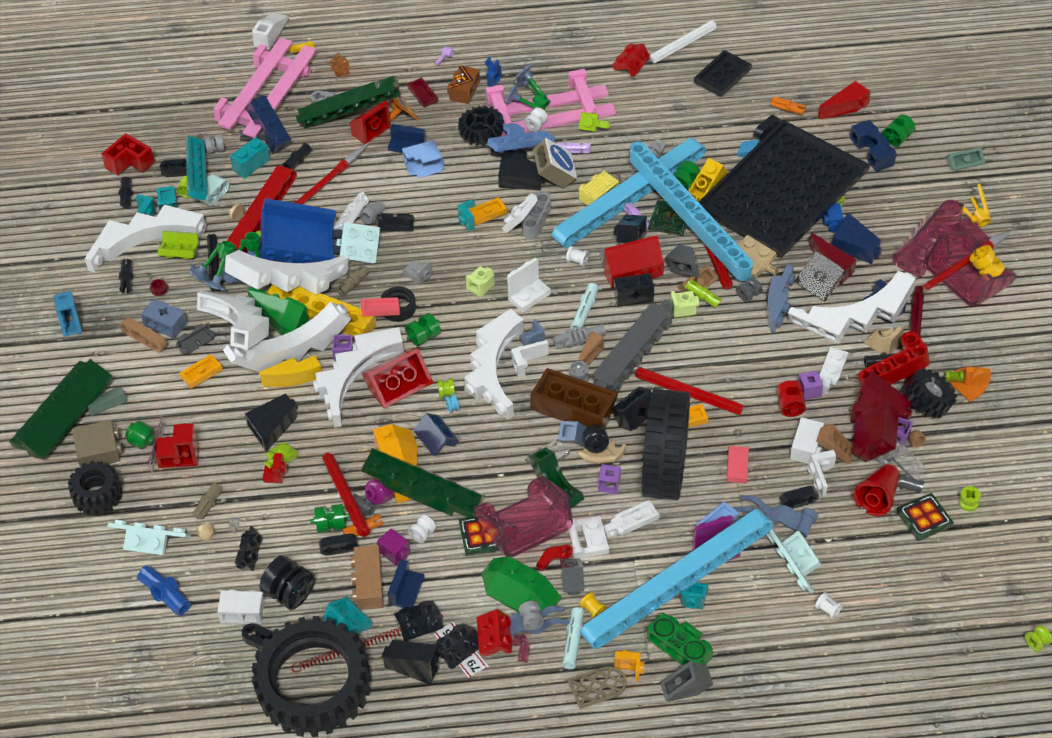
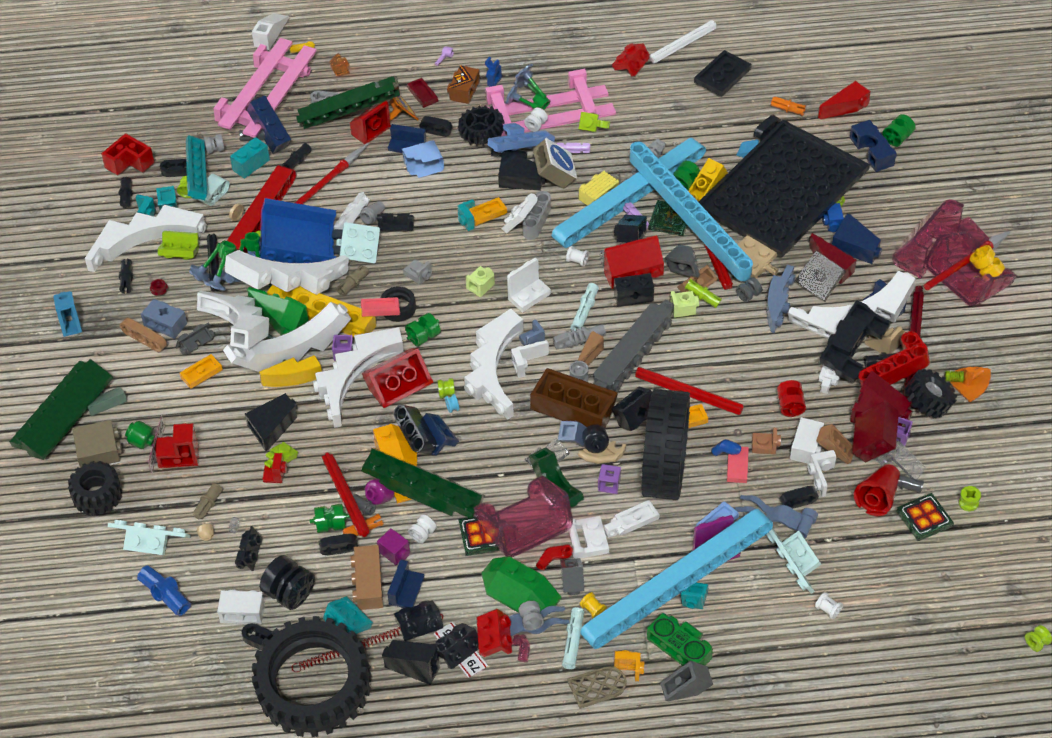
(415, 429): none -> black beam
(436, 126): none -> black beam
(726, 446): none -> blue arm
(765, 443): none -> nougat bracket
(811, 384): medium lavender piece -> none
(848, 338): none -> black bracket
(917, 438): medium nougat hinge -> none
(965, 159): sand green slope -> none
(981, 215): yellow plant -> none

